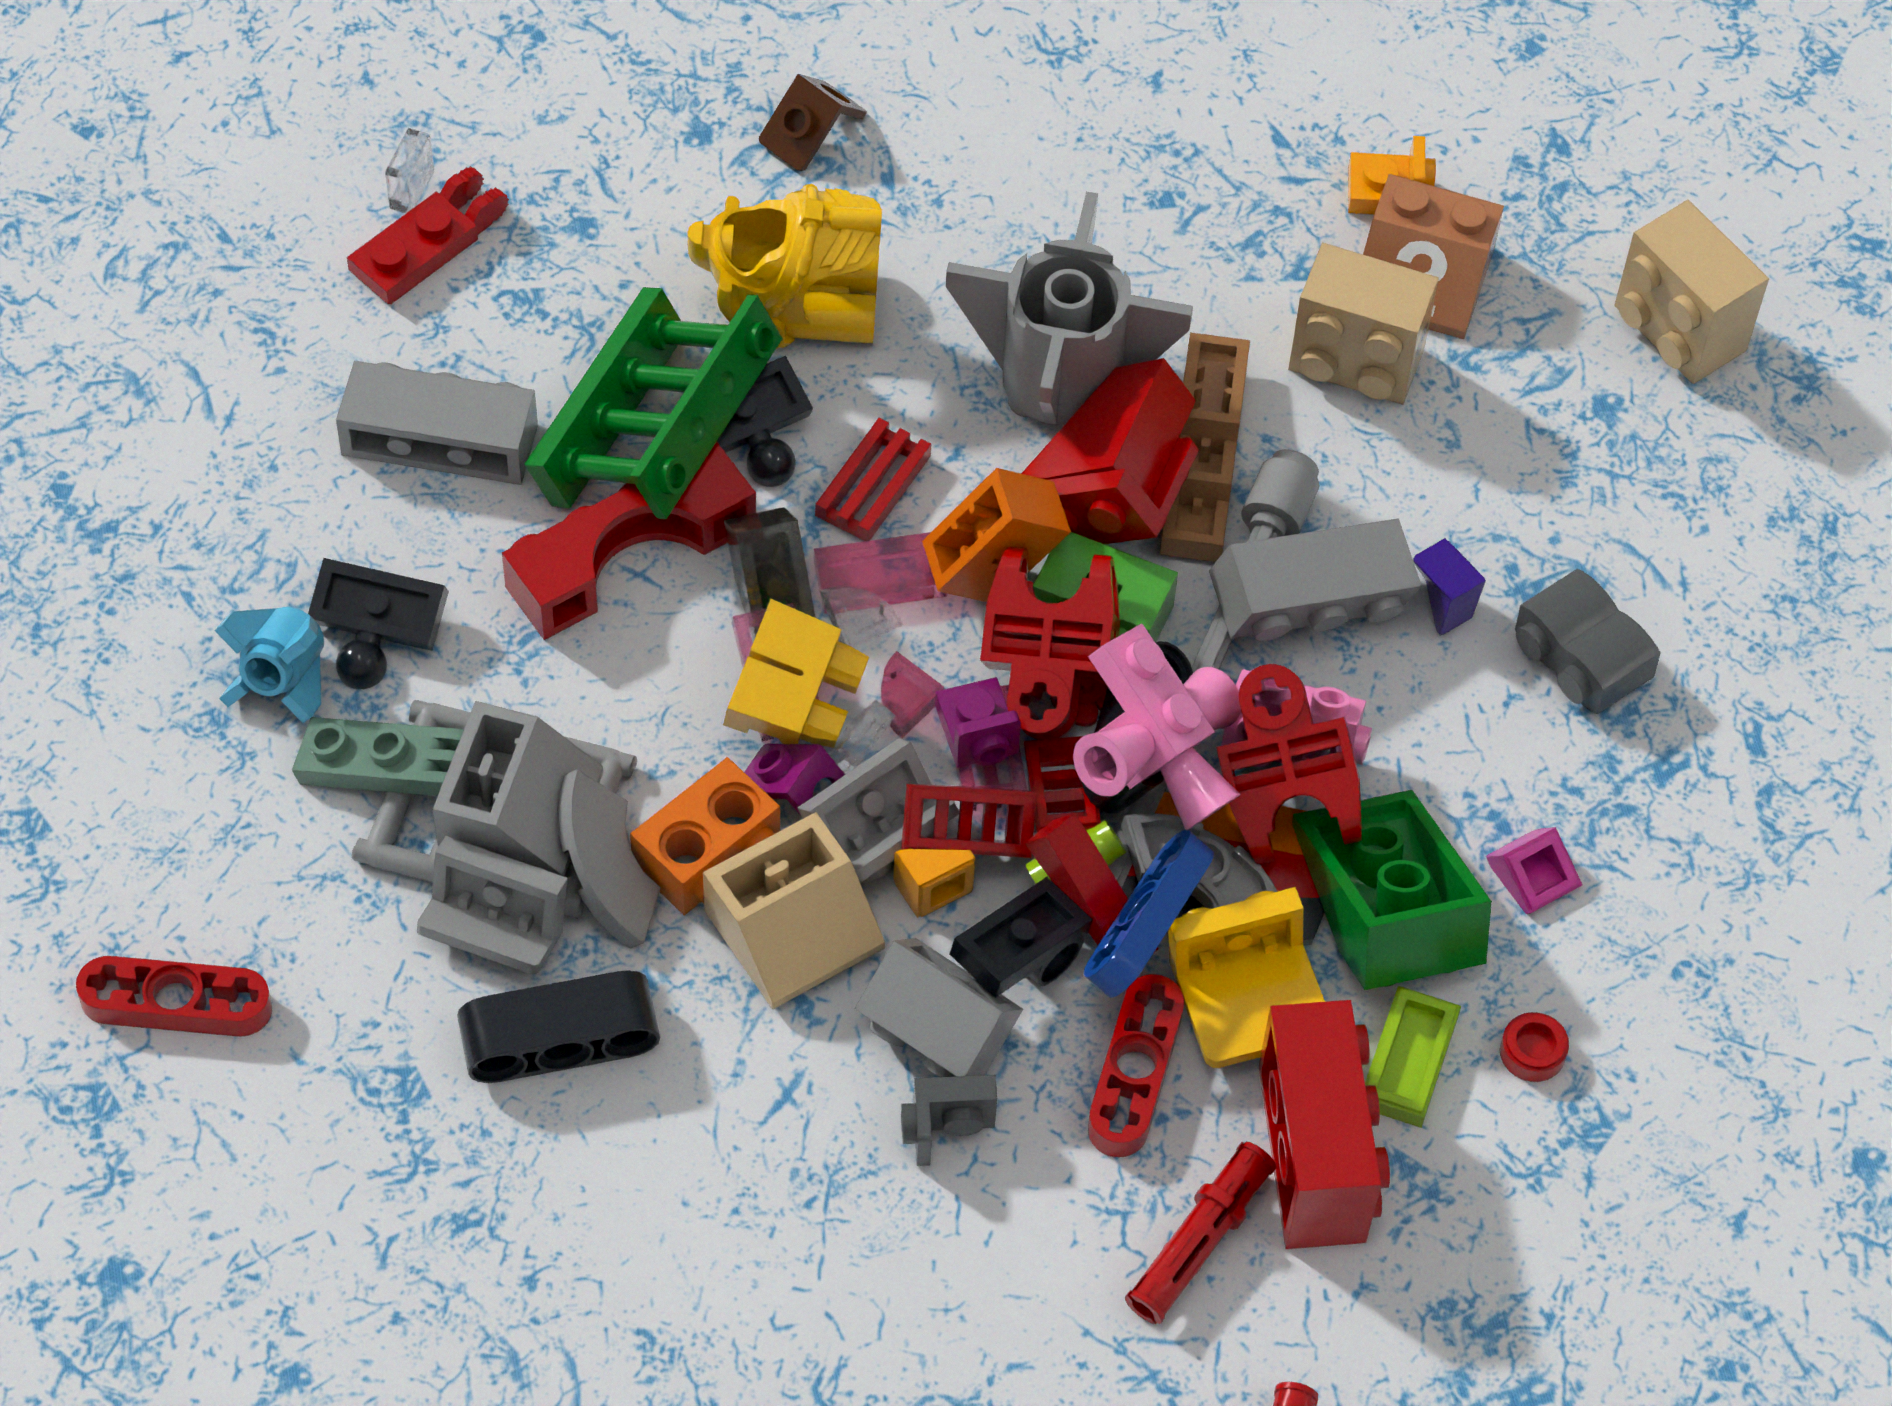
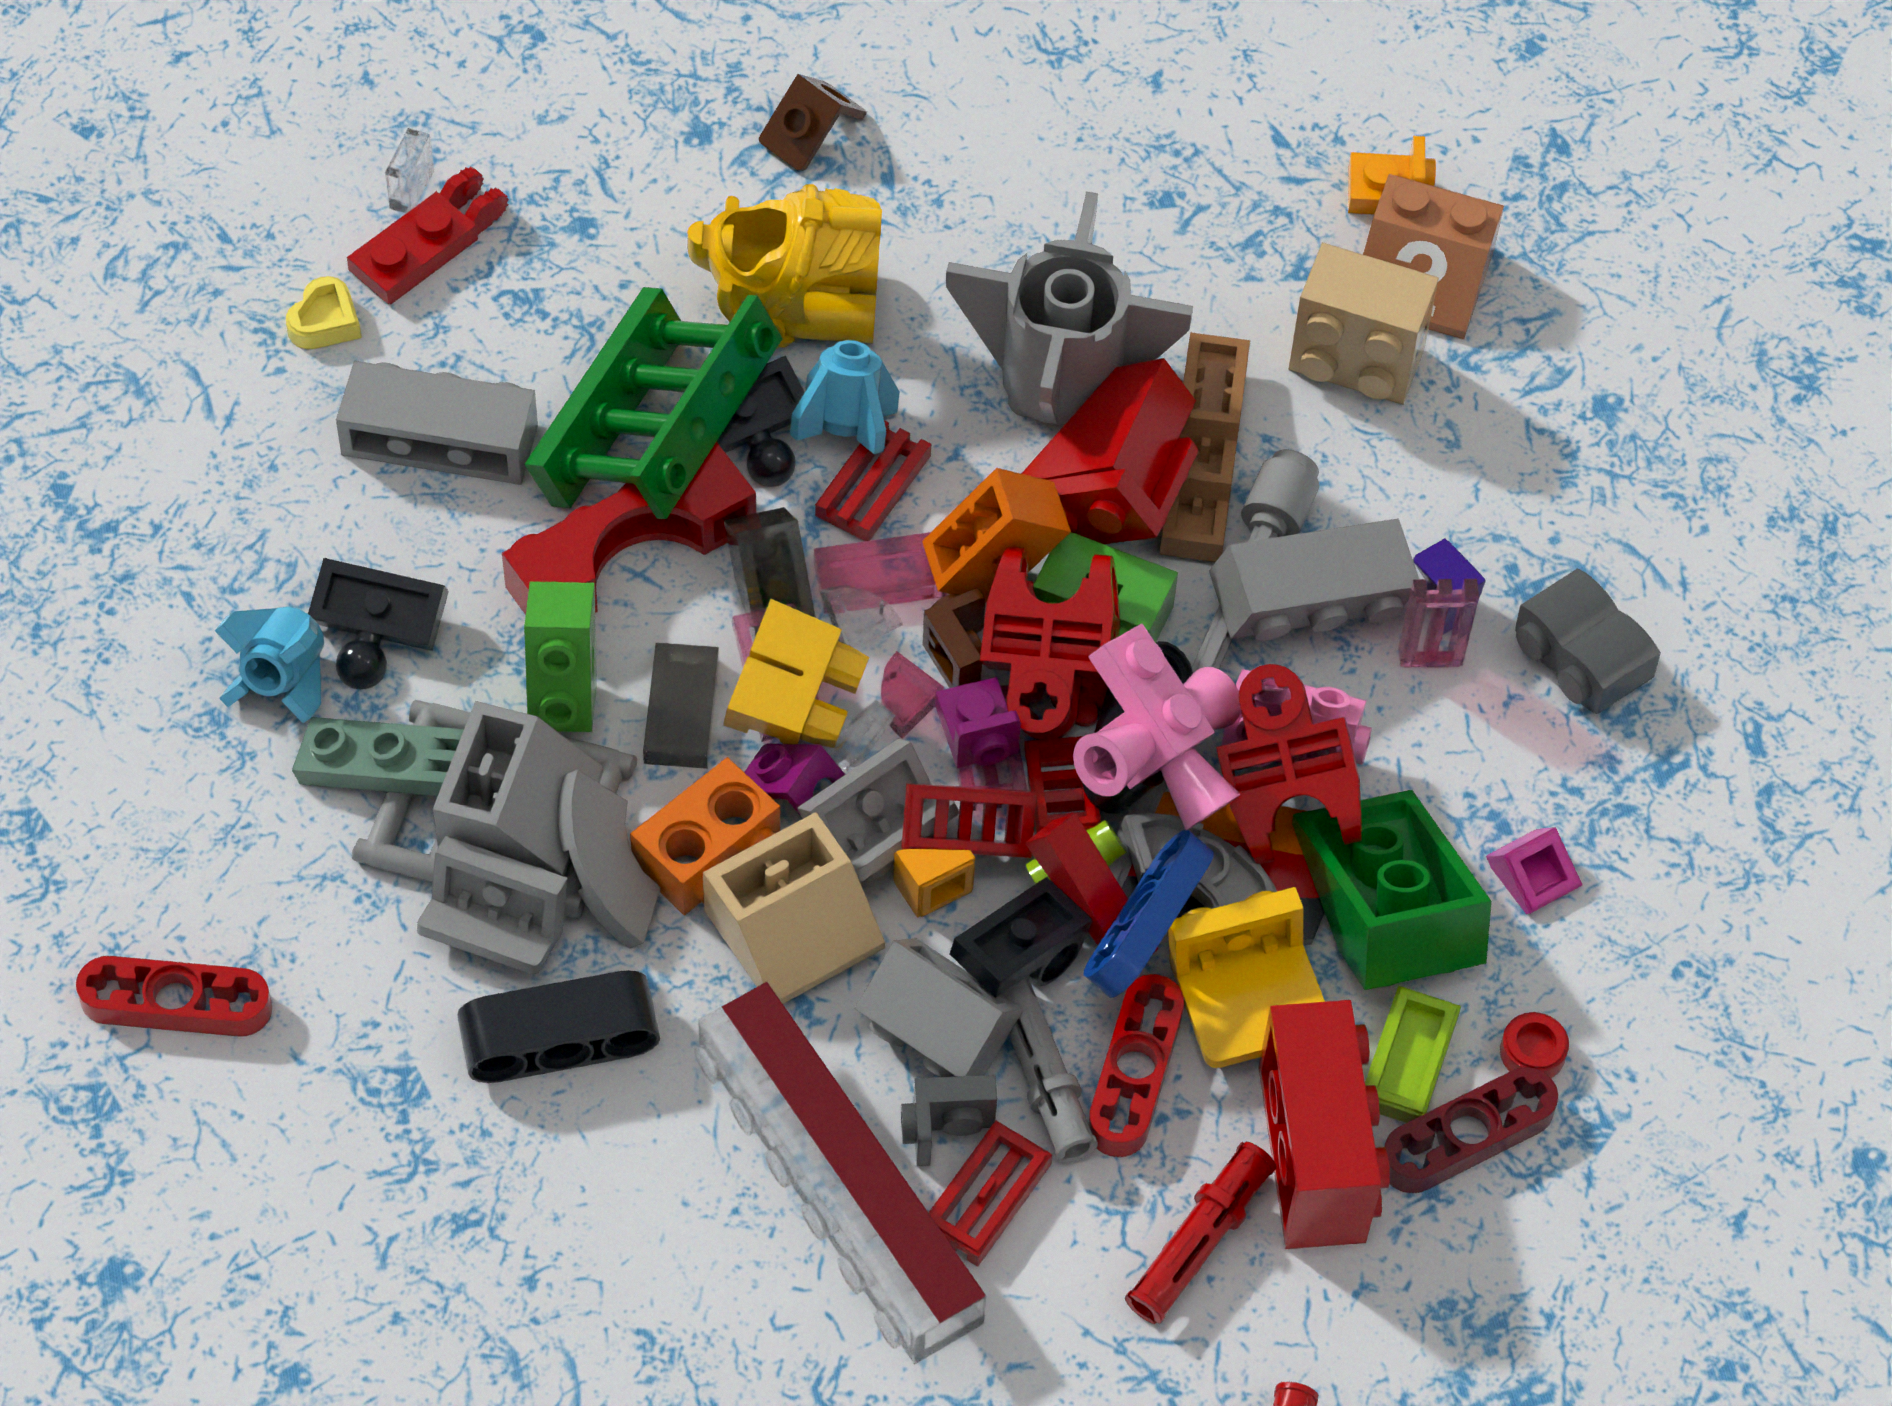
(323, 316): none -> light yellow tile
(561, 654): none -> bright green brick
(681, 705): none -> clear smoke tile
(840, 1173): none -> brick
(847, 396): none -> medium azure brick
(952, 637): none -> reddish brown bracket
(1021, 1147): none -> red tile
(1052, 1089): none -> light grey pin
(1439, 600): none -> clear pink tile
(1484, 1104): none -> dark red beam
(1690, 291): tan brick -> none

